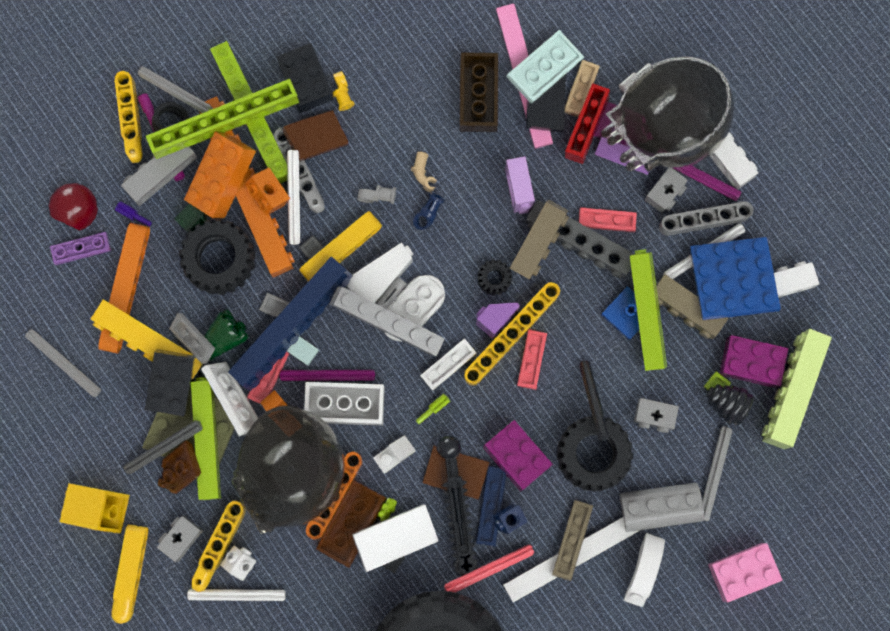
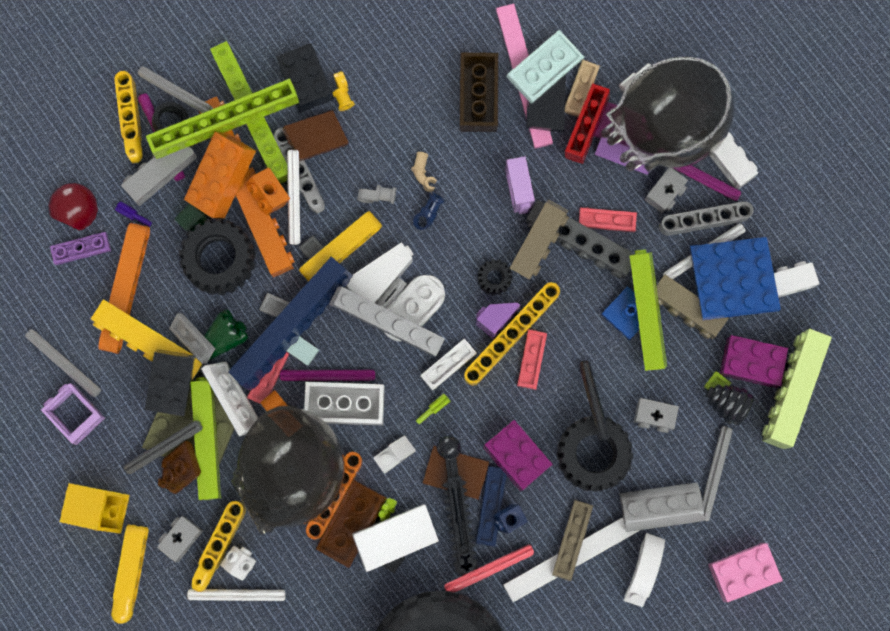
(86, 427): none -> lavender window

